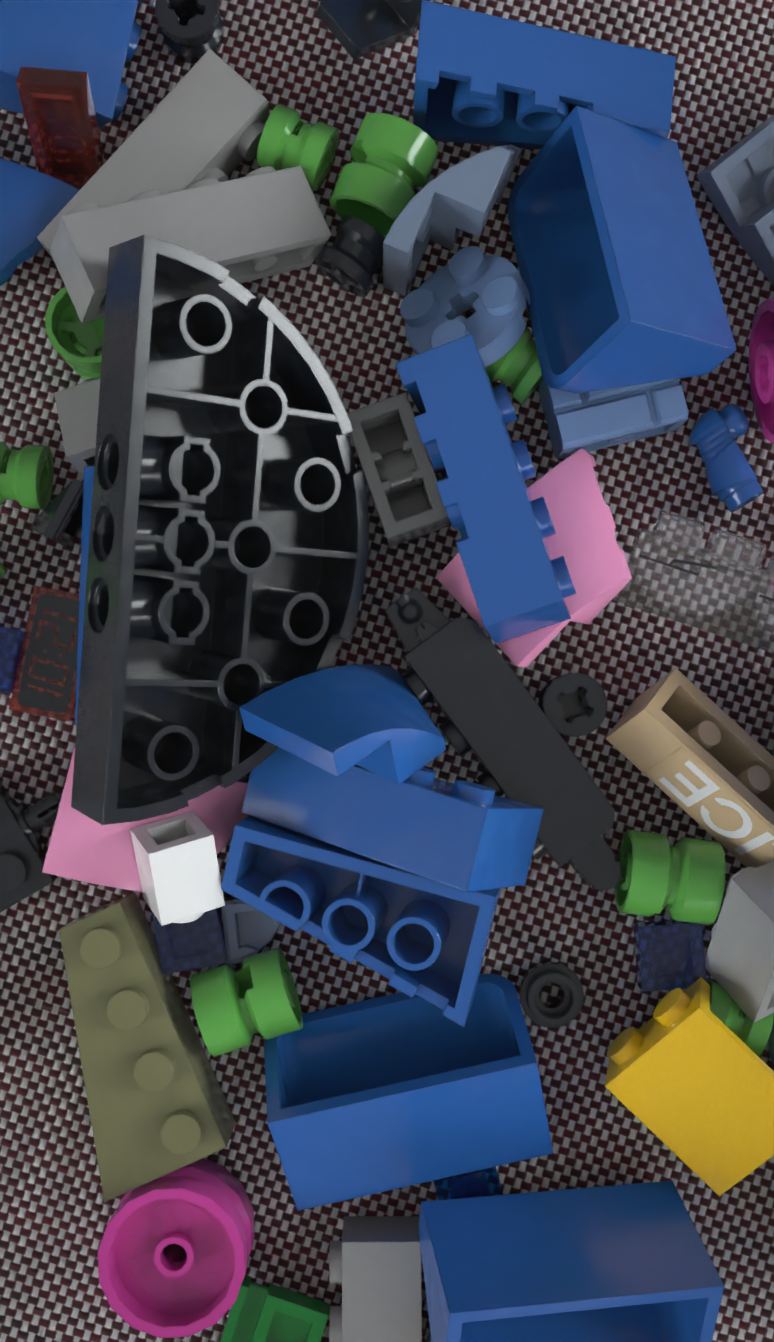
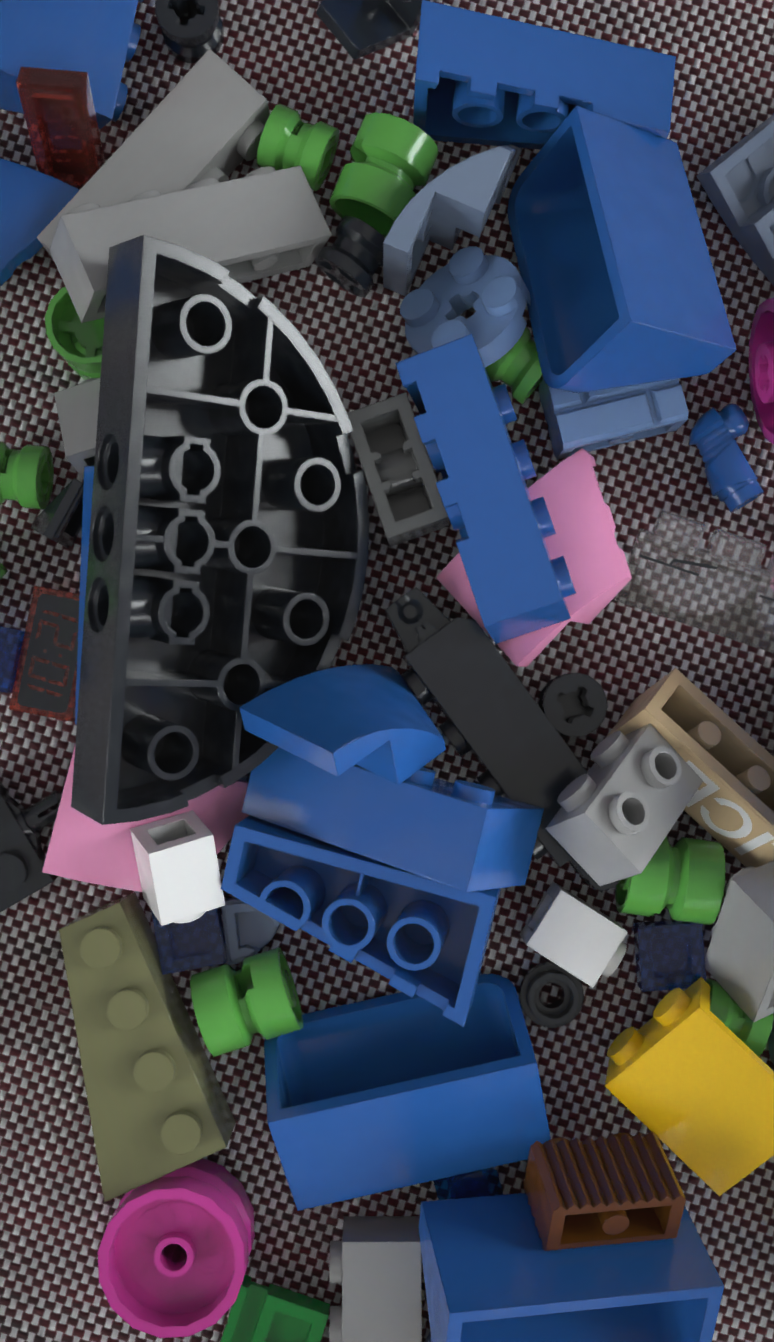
(575, 935): none -> white brick
(602, 1191): none -> reddish brown brick
(623, 804): none -> light grey brick

